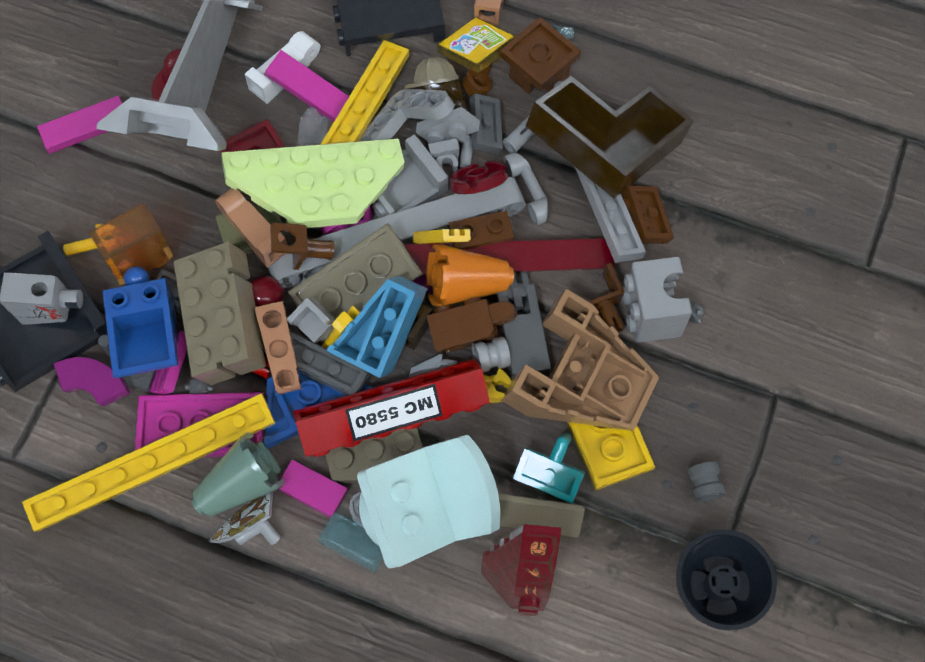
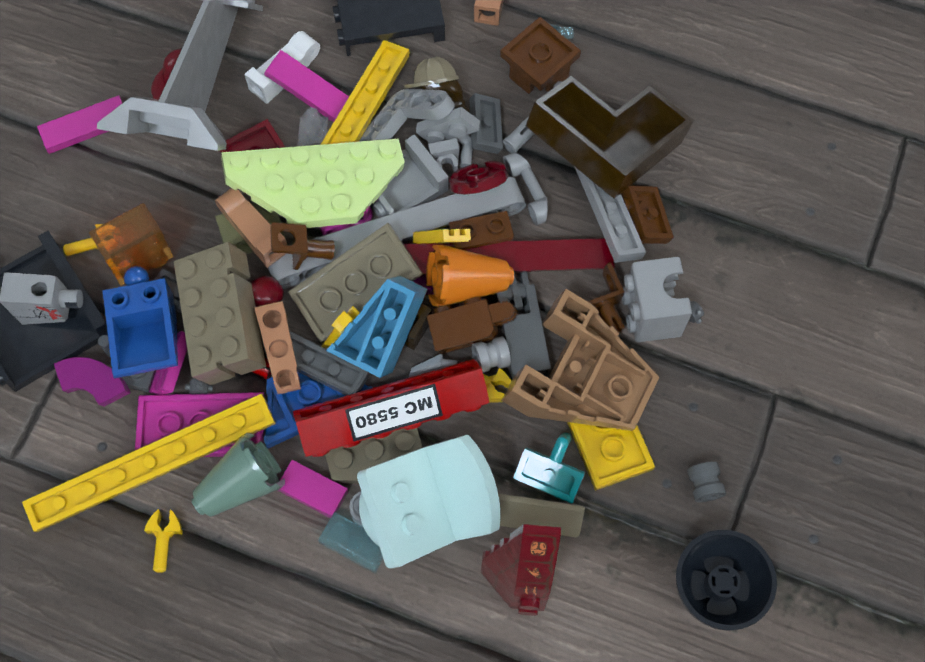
(162, 538): none -> yellow bar
(249, 522): shield -> none
(312, 319): light grey panel -> none
(475, 44): tile -> none
(477, 82): reddish brown plate -> none

